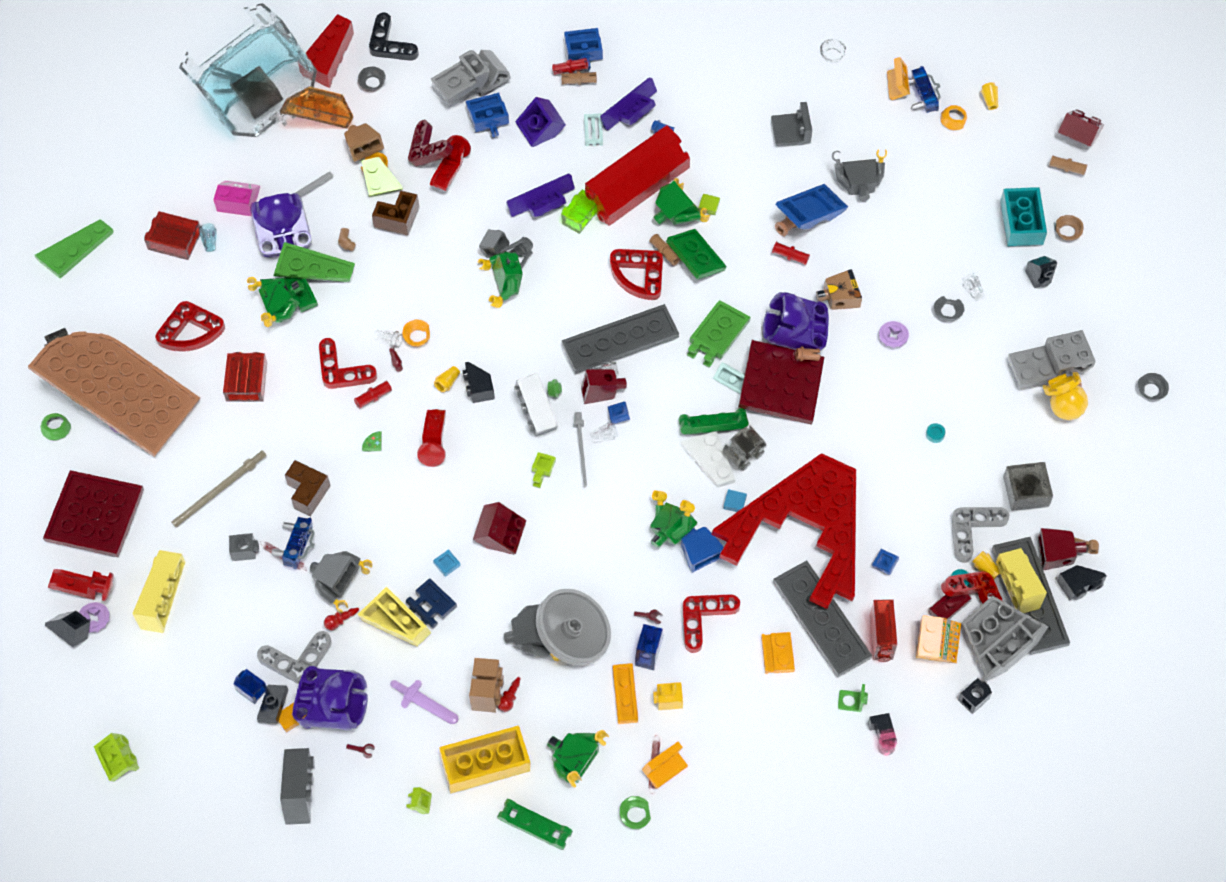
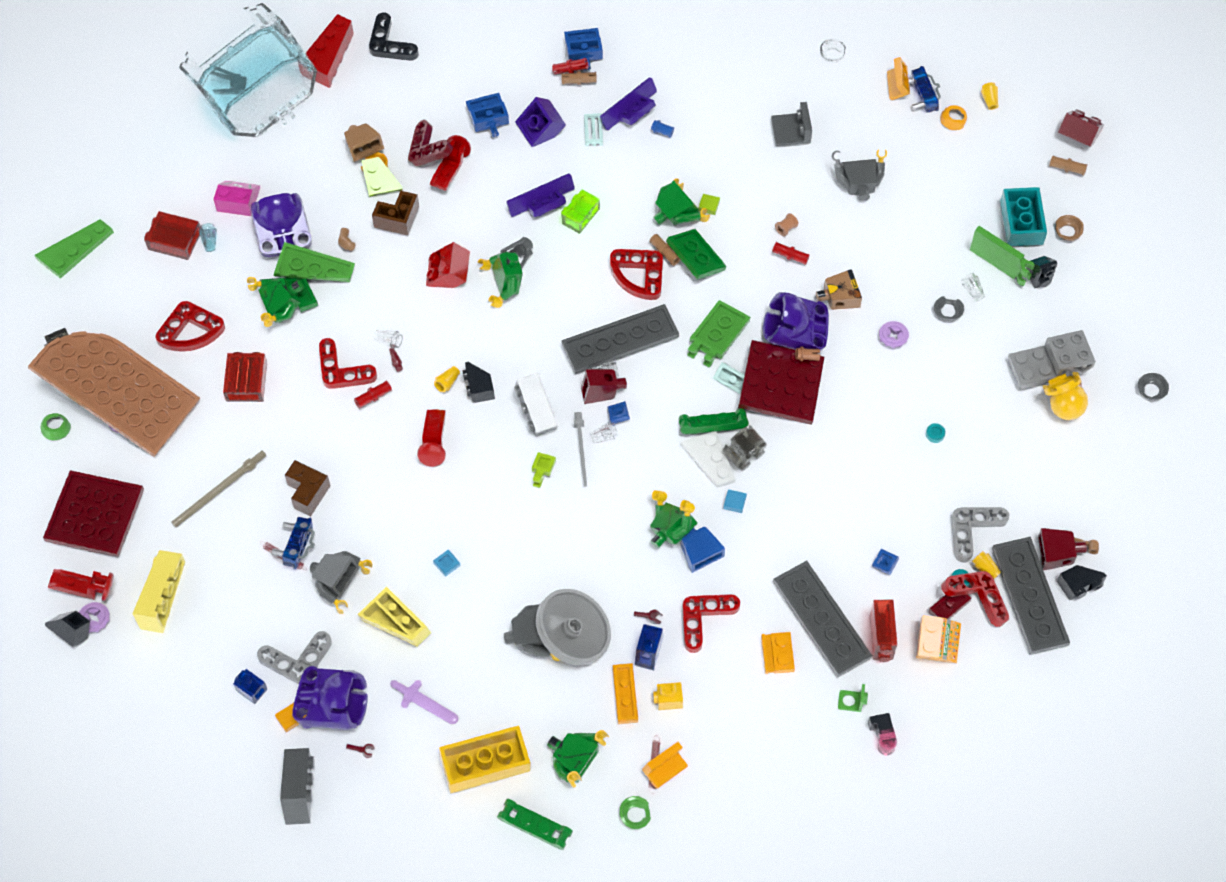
(116, 756): lime bracket -> none
(240, 540): dark grey brick -> none
(256, 92): clear smoke brick -> none
(272, 704): black plate -> none
(319, 106): clear orange wedge -> none
(324, 178): light grey bar -> none
(332, 622): red bar -> none
(369, 72): dark grey piece -> none
(373, 442): bright green tile -> none
(412, 326): light orange piece -> none
(420, 800): lime tile -> none
(435, 598): dark blue plate -> none
(448, 266): none -> slope
(472, 72): light grey piece -> none
(486, 687): medium nougat piece -> none
(493, 242): brick -> none
(499, 528): dark red slope -> none
(508, 697): red bar -> none
(554, 388): bright green plate -> none
(637, 175): red panel -> none
(812, 206): blue slope -> none
(819, 495): red wing -> none
(971, 702): black brick -> none
(1001, 255): none -> bright green tile
(1001, 635): light grey wedge -> none
(1021, 580): light yellow wedge -> none
(1028, 486): clear smoke brick -> none

